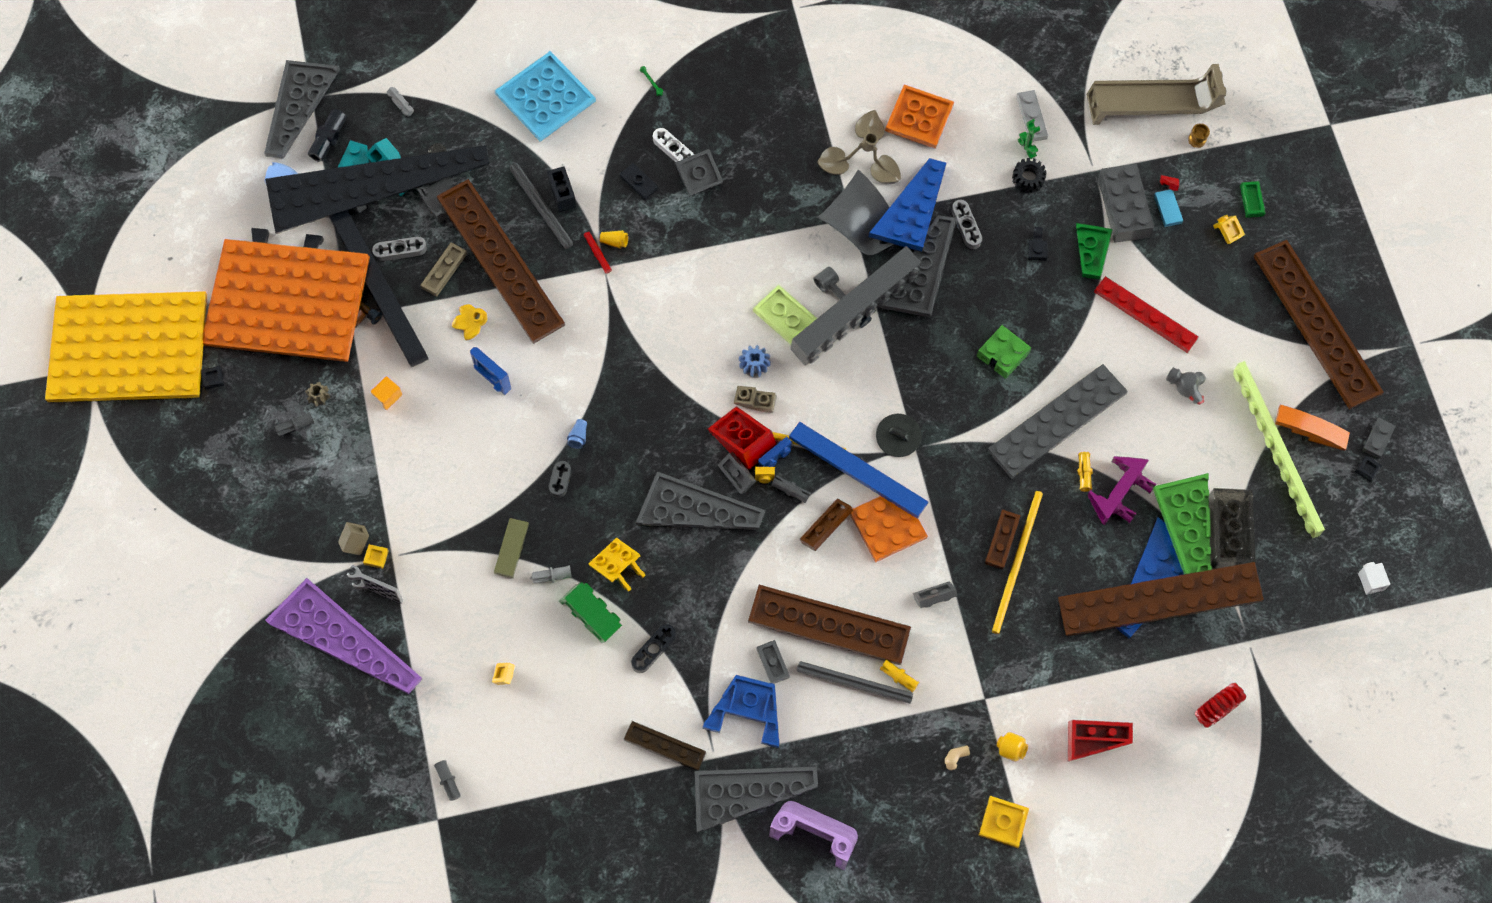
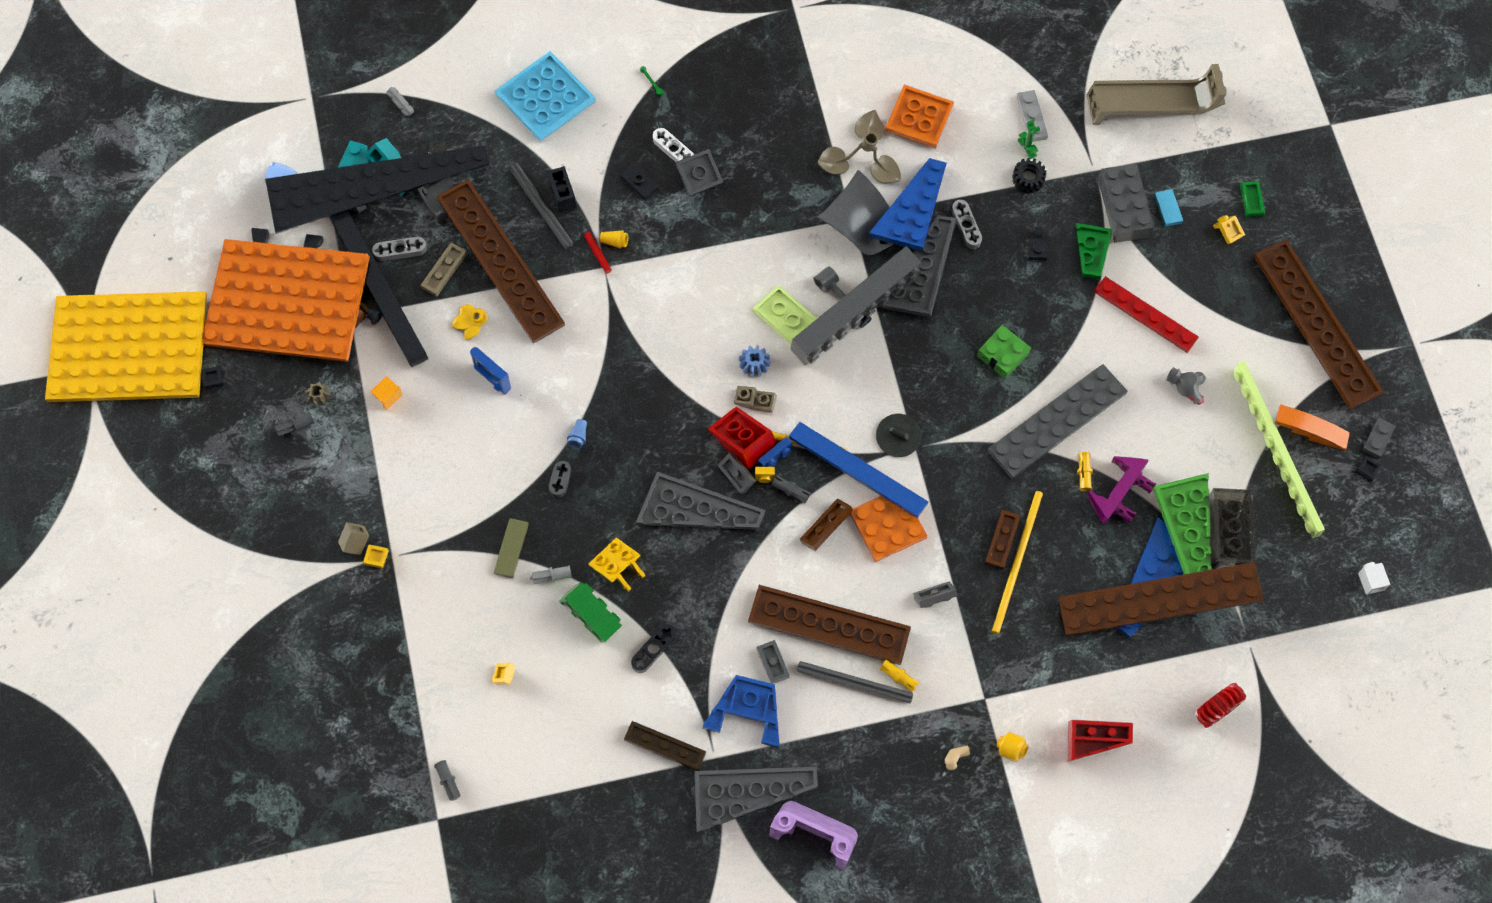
(298, 96): dark grey wing -> none
(326, 626): medium lavender wing -> none
(327, 135): black piece -> none
(375, 585): light grey flag -> none
(1003, 822): yellow tile -> none
(1172, 182): red tile -> none
(1198, 135): pearl gold wheel -> none

